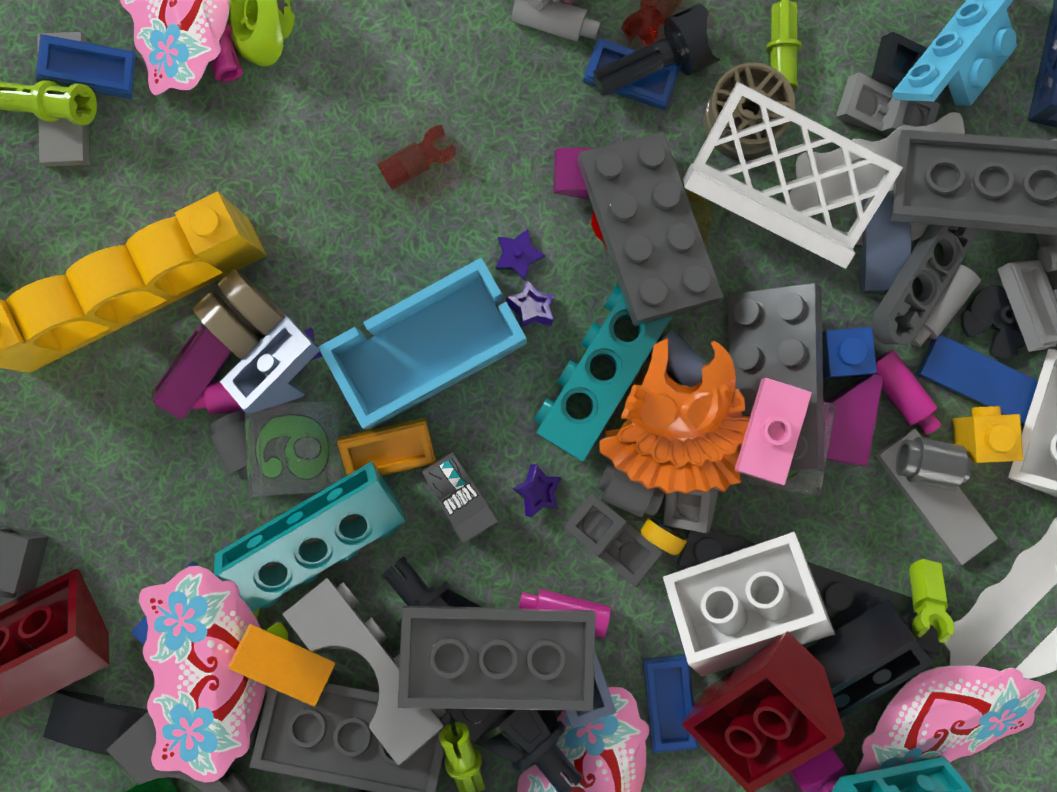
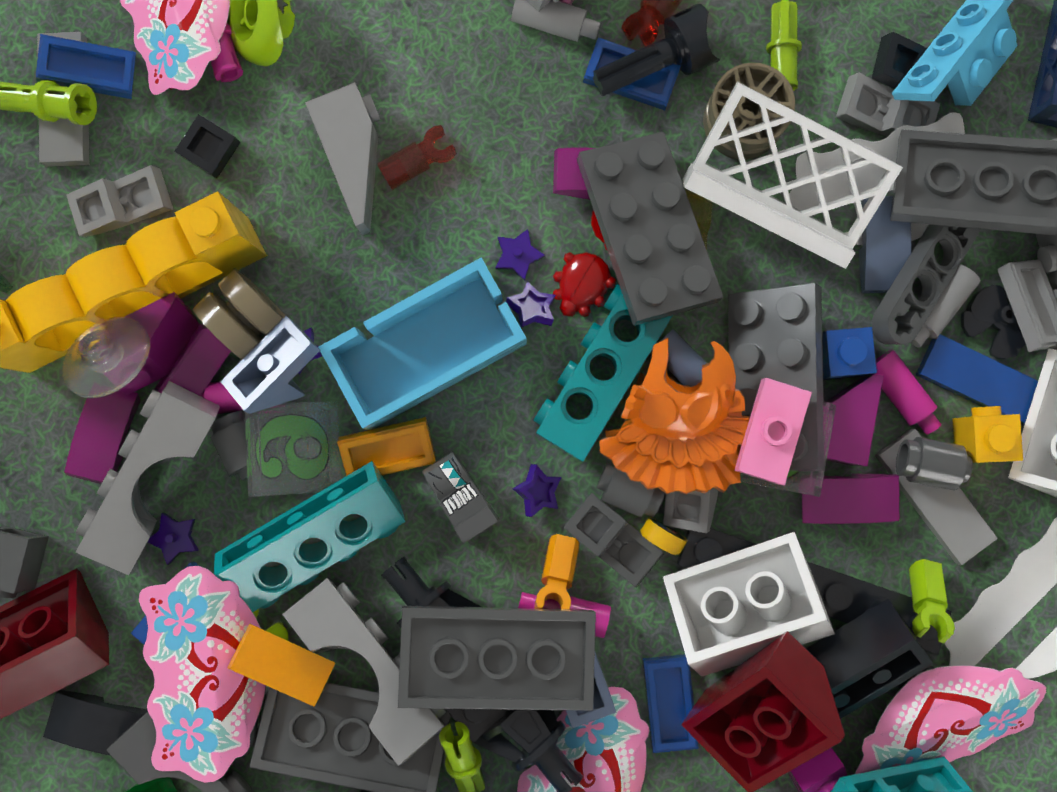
(101, 435): none -> magenta slope
(106, 357): none -> clear dish
(118, 203): none -> light grey slope
(123, 525): none -> light grey arch
(169, 329): none -> magenta slope
(173, 537): none -> dark purple piece
(207, 146): none -> black plate
(351, 144): none -> light grey slope
(558, 571): none -> light orange bar
(582, 283): none -> red piece
(854, 500): none -> magenta slope

